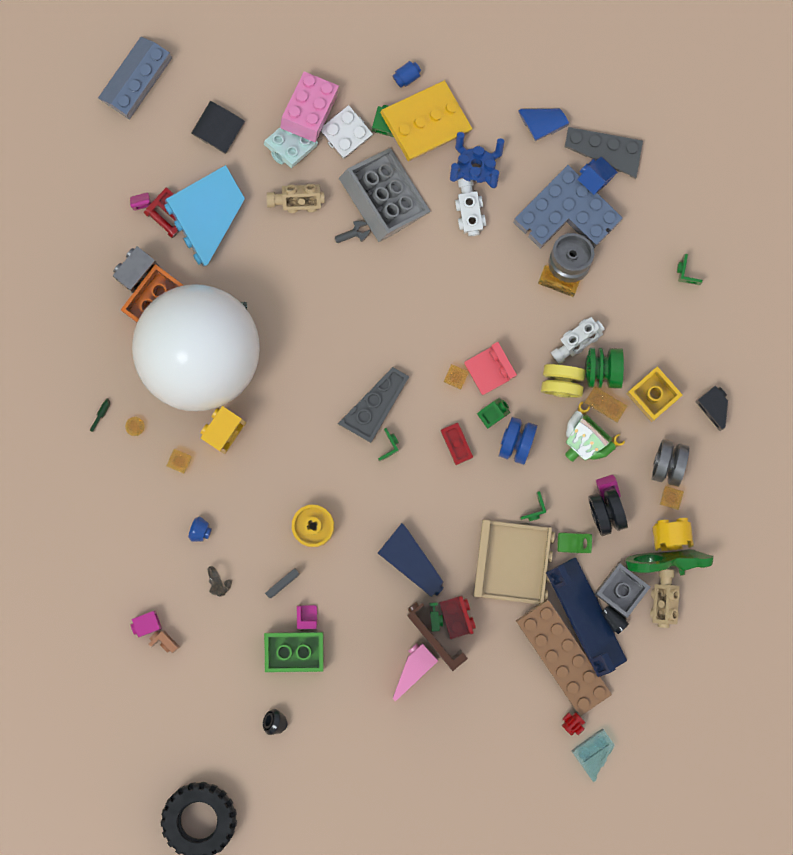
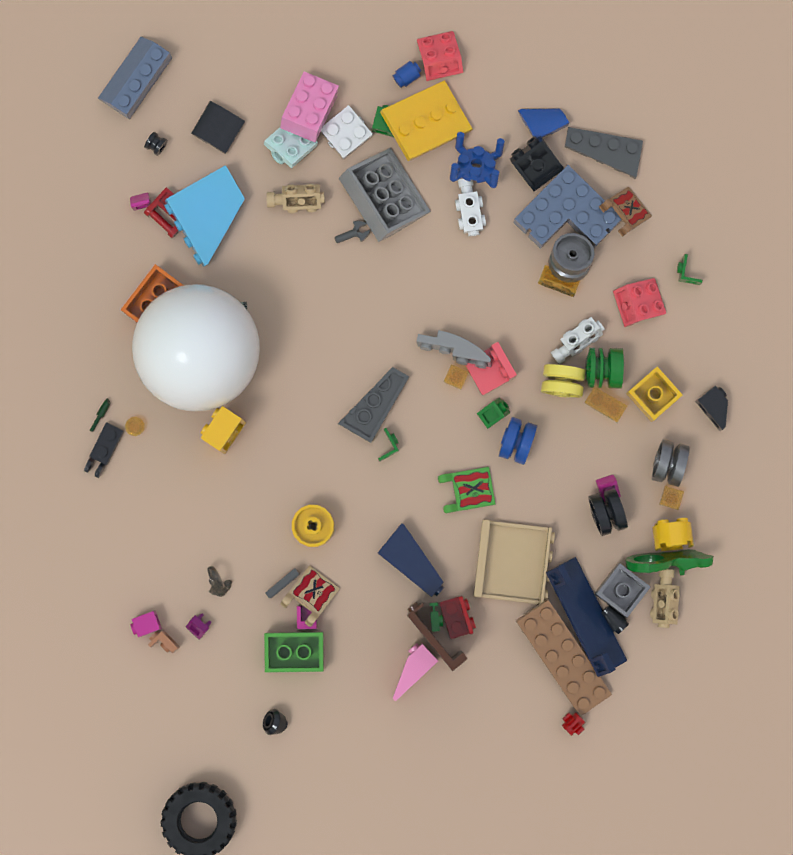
(104, 448): none -> black hinge
(134, 268): flat silver brick -> none
(155, 143): none -> black wheel
(179, 461): clear yellow plate -> none
(197, 627): none -> magenta tile
(199, 530): blue cone -> none
(312, 592): none -> flag
(440, 55): none -> coral bracket
(456, 443): red plate -> none
(462, 349): none -> light grey slope
(471, 489): none -> flag
(535, 516): green bracket -> none
(536, 163): none -> black plate
(574, 543): bright green bracket -> none
(588, 438): torso -> none
(593, 753): clear light blue wing -> none
(596, 175): blue brick -> none
(628, 208): none -> medium nougat flag
(639, 301): none -> coral bracket

